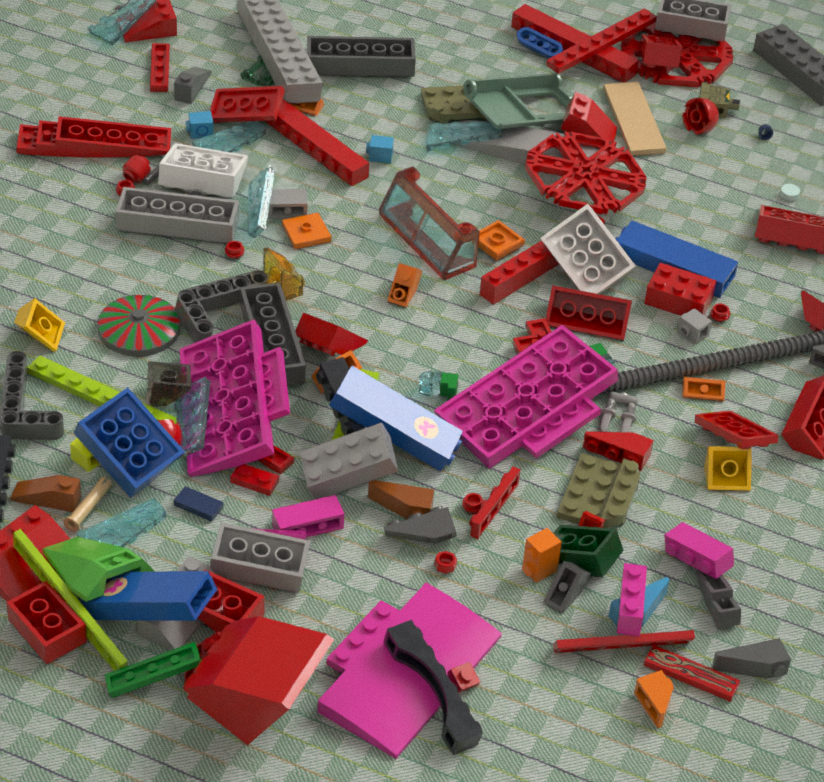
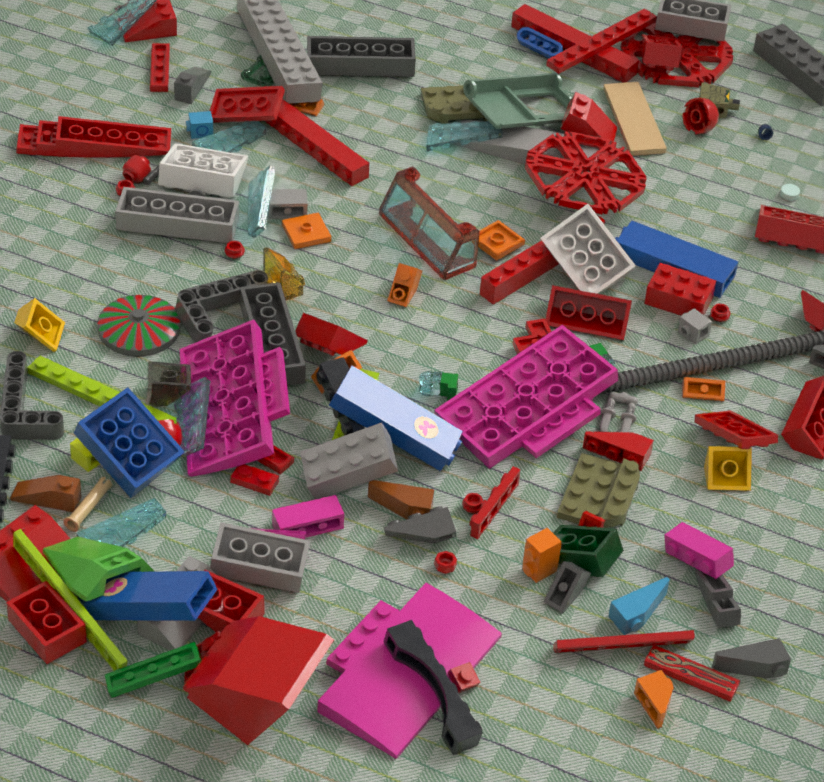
(198, 503): dark blue tile -> none
(380, 149): dark azure brick -> none
(631, 599): dark pink brick -> none

